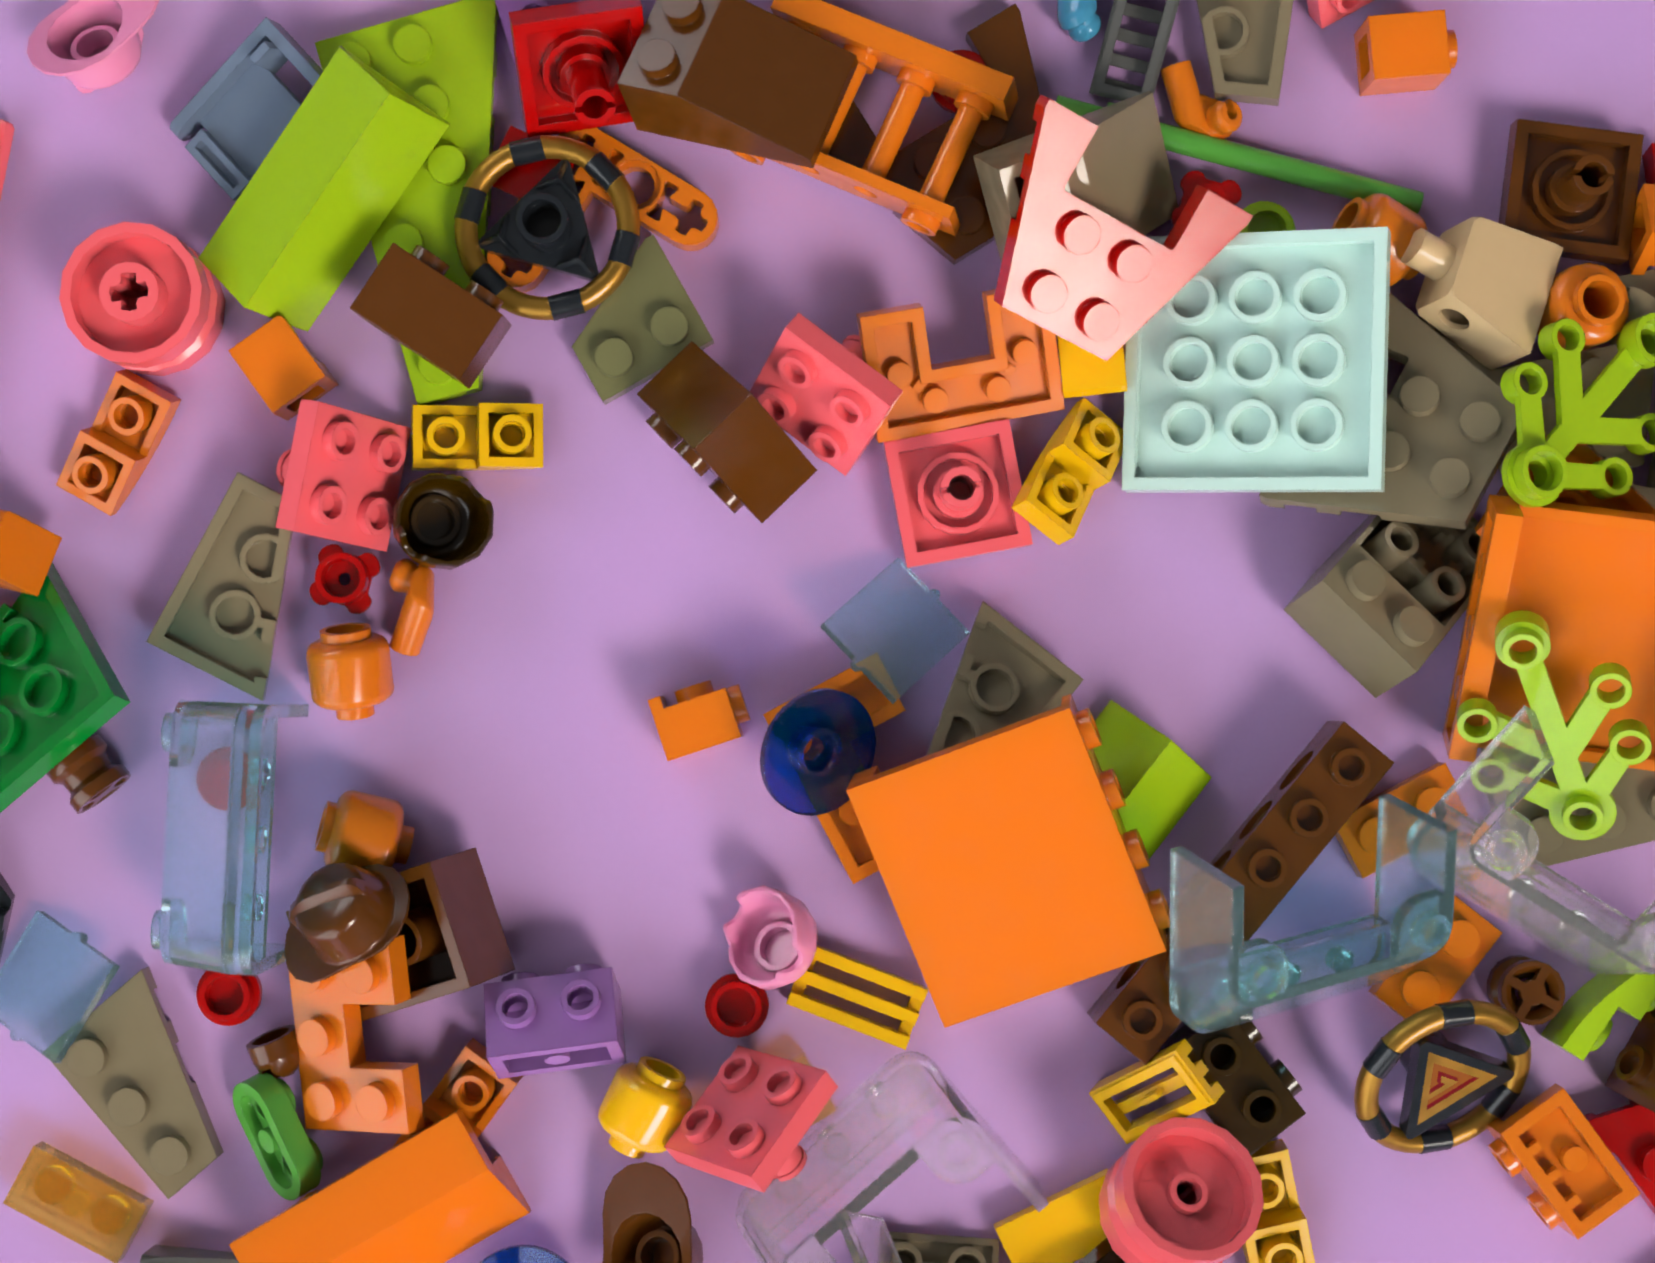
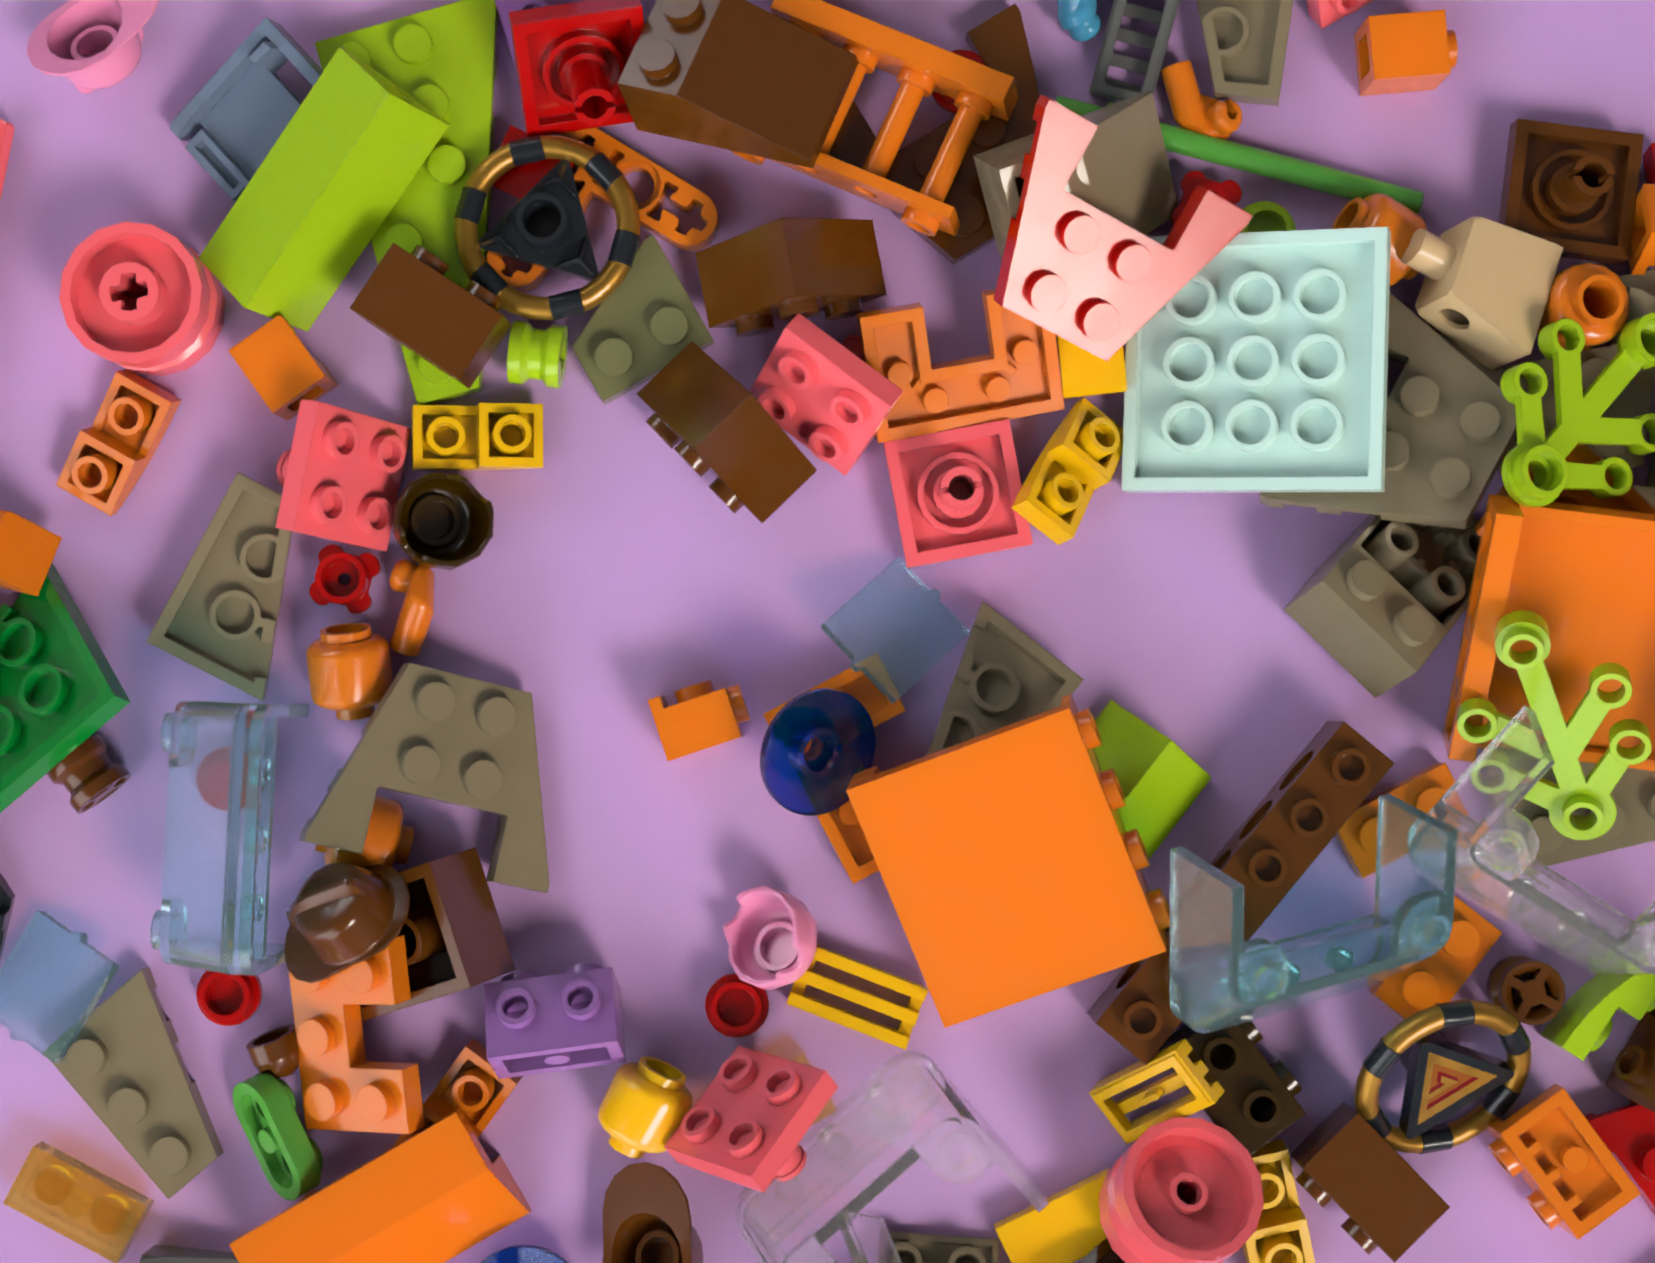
(452, 745): none -> dark tan wing
(537, 354): none -> lime wheel
(790, 271): none -> reddish brown brick
(1369, 1182): none -> reddish brown brick

